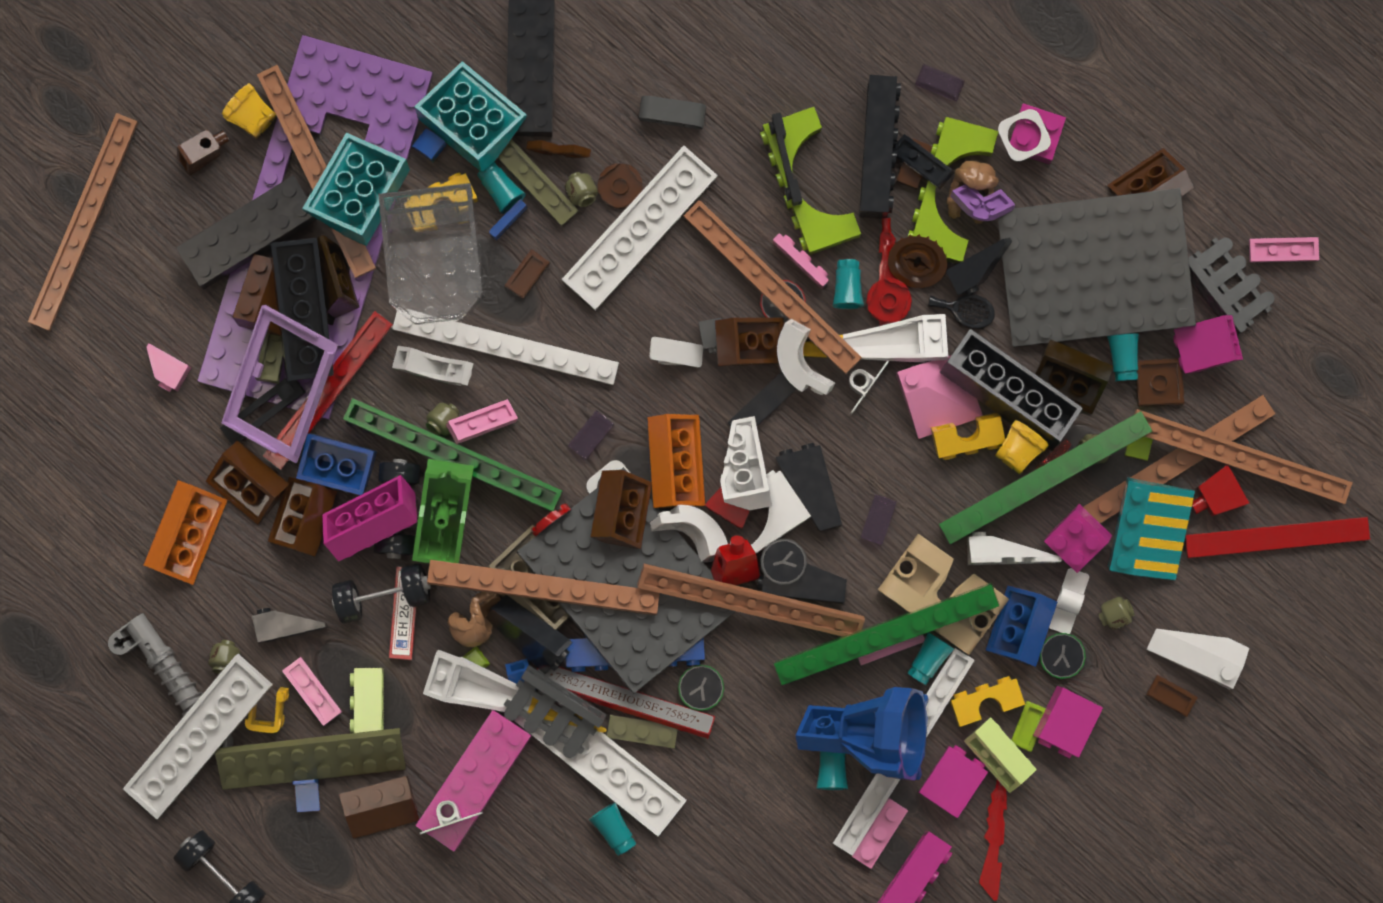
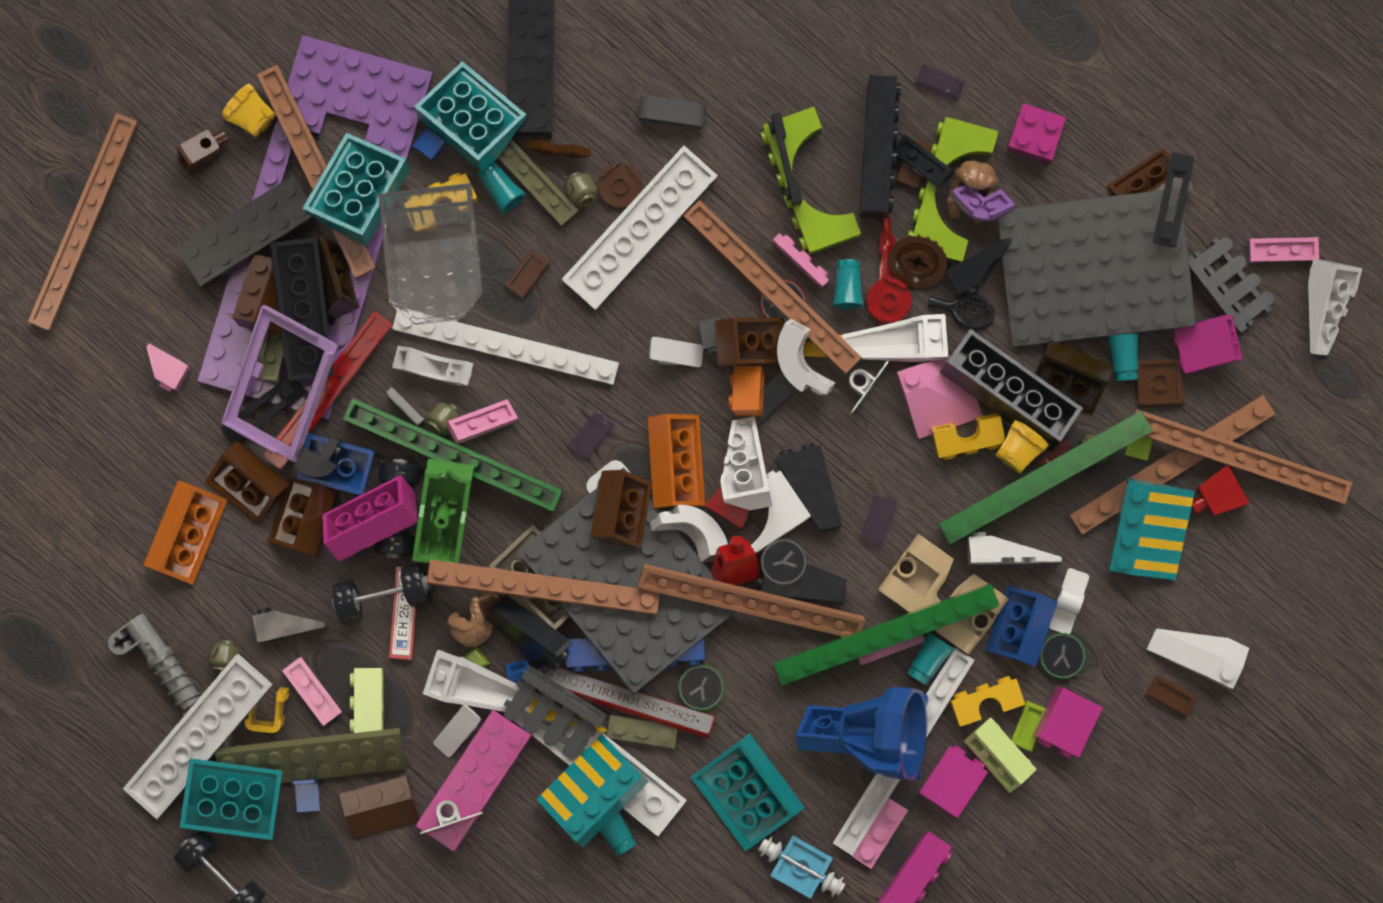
(230, 799): none -> teal slope
(319, 465): none -> black brick
(405, 407): none -> light grey tile
(457, 731): none -> white piece
(508, 219): blue tile -> none
(550, 519): red tile -> none
(592, 790): none -> teal slope
(747, 391): none -> orange brick
(747, 792): none -> teal slope
(801, 866): none -> medium azure plate
(832, 772): teal plant -> none
(994, 835): red sword -> none
(1034, 116): white piece -> none
(1078, 538): dark pink brick -> none
(1116, 613): olive head -> none
(1180, 167): none -> black container
(1277, 537): red tile -> none
(1329, 292): none -> white wedge

